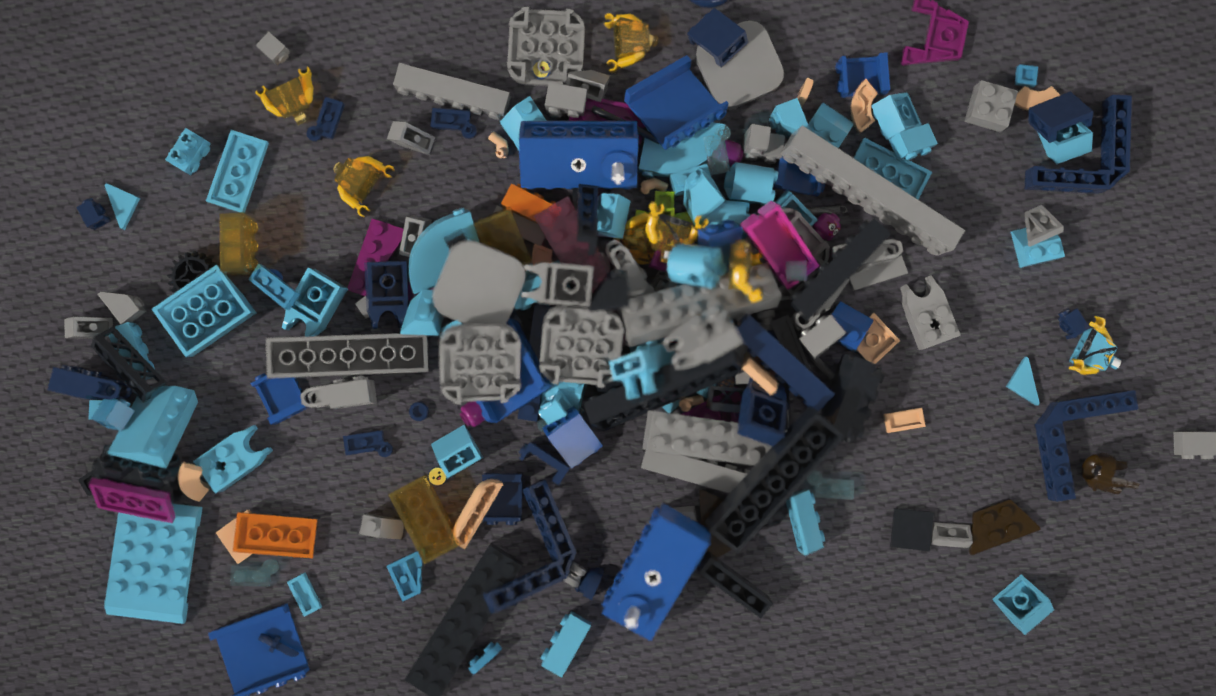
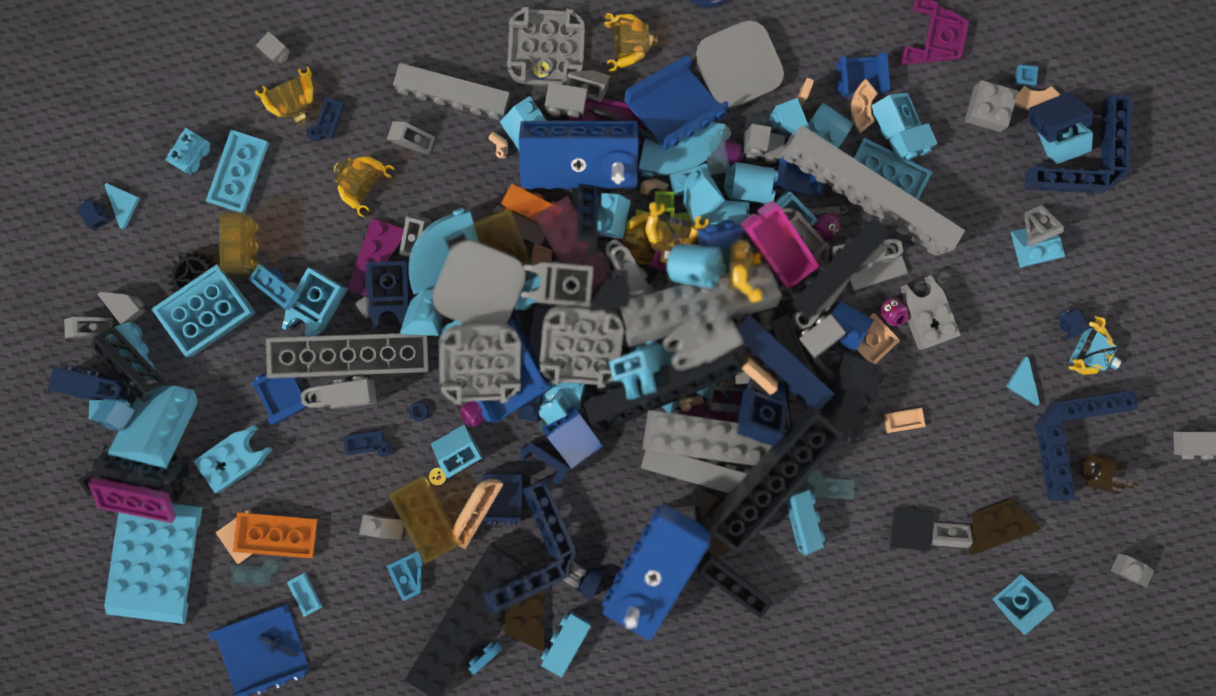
(191, 483): light nougat tile -> none
(453, 120): dark blue hinge -> none
(526, 621): none -> dark brown wing
(718, 36): dark blue panel -> none
(796, 270): clear light blue brick -> none
(894, 312): none -> magenta head
(1132, 570): none -> light grey slope

